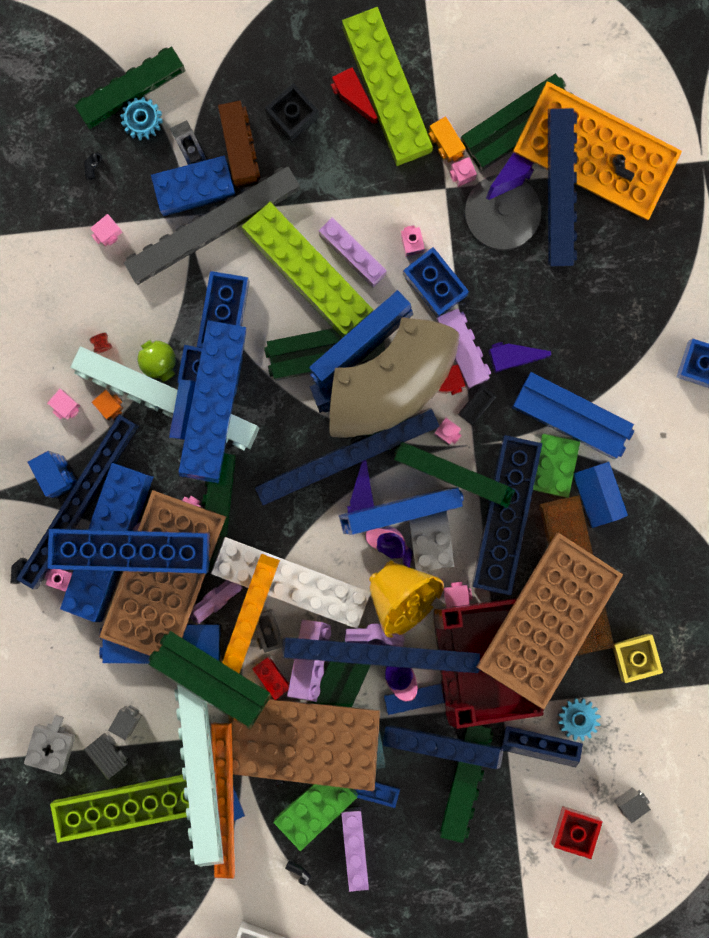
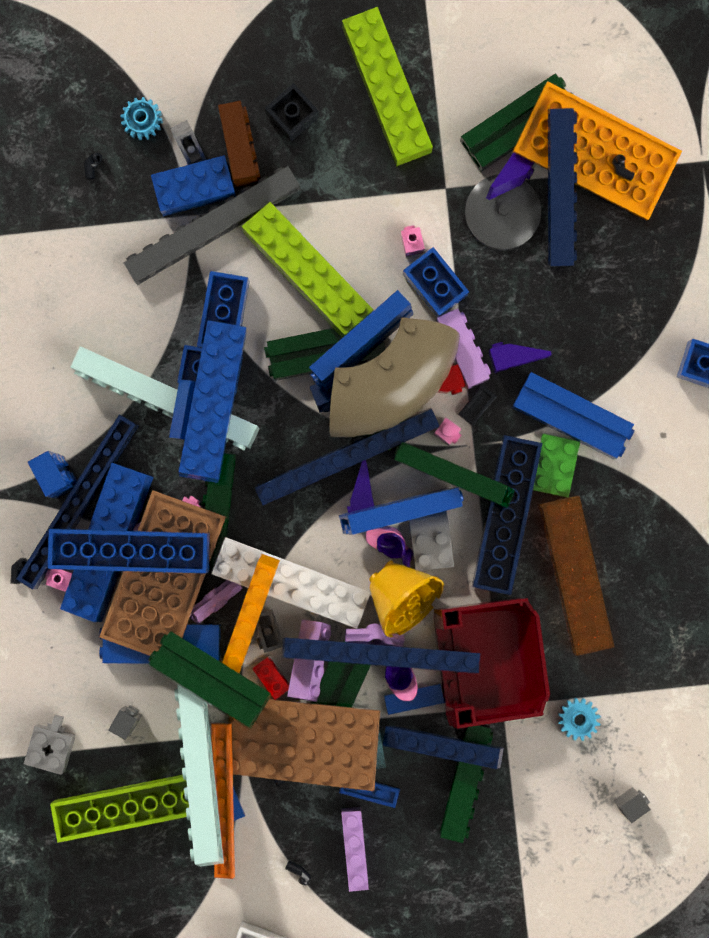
(64, 405): bright pink brick -> none
(100, 343): clear red wheel -> none
(106, 231): bright pink brick -> none
(106, 755): dark grey brick -> none
(108, 405): orange brick -> none
(134, 84): dark green brick -> none
(157, 360): lime brick -> none
(313, 812): bright green brick -> none
(352, 93): red slope -> none
(352, 252): lavender brick -> none
(447, 140): light orange brick -> none
(457, 595): bright pink brick -> none
(463, 172): bright pink brick -> none
(541, 746): dark blue brick -> none
(549, 621): medium nougat plate -> none
(576, 832): red brick -> none
(600, 495): blue slope -> none
(637, 658): light yellow brick -> none

